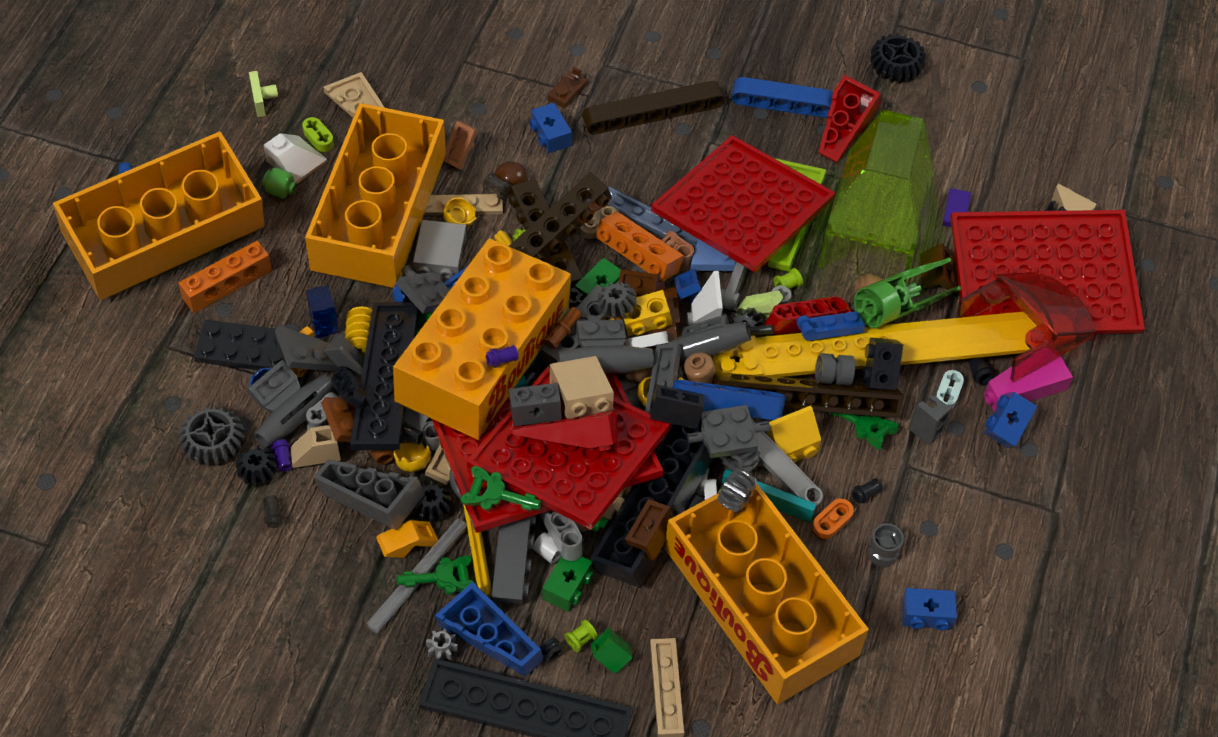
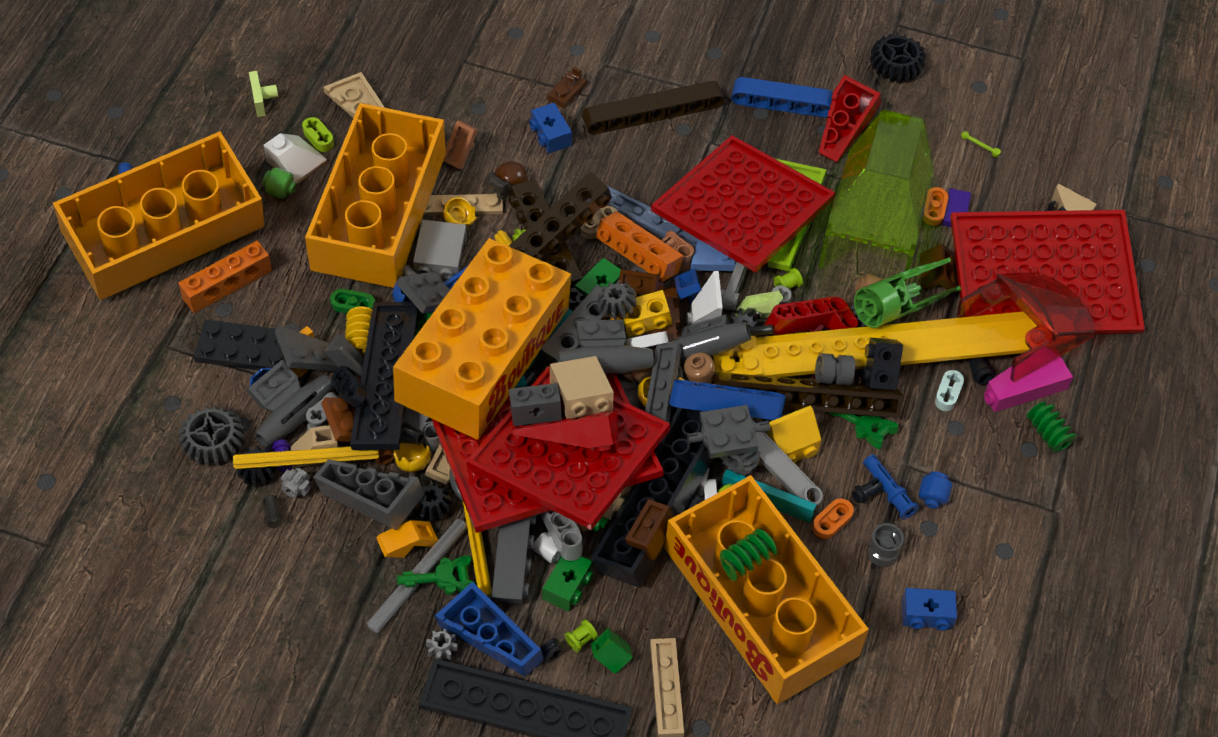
(295, 482): none -> light grey gear
(298, 457): none -> yellow axle
(322, 311): clear blue brick -> none
(351, 298): none -> green plate
(495, 492): green piece -> none
(500, 356): dark purple pin -> none
(562, 328): dark orange axle -> none
(677, 406): black hinge -> none
(737, 490): dark grey gear -> none
(745, 552): none -> green piece
(830, 325): blue plate -> none
(896, 494): none -> blue pin
(930, 422): dark grey hinge -> none
(935, 206): none -> orange plate
(935, 489): none -> blue head
(995, 152): none -> lime hinge
(1020, 413): blue brick -> none
(1049, 427): none -> green piece

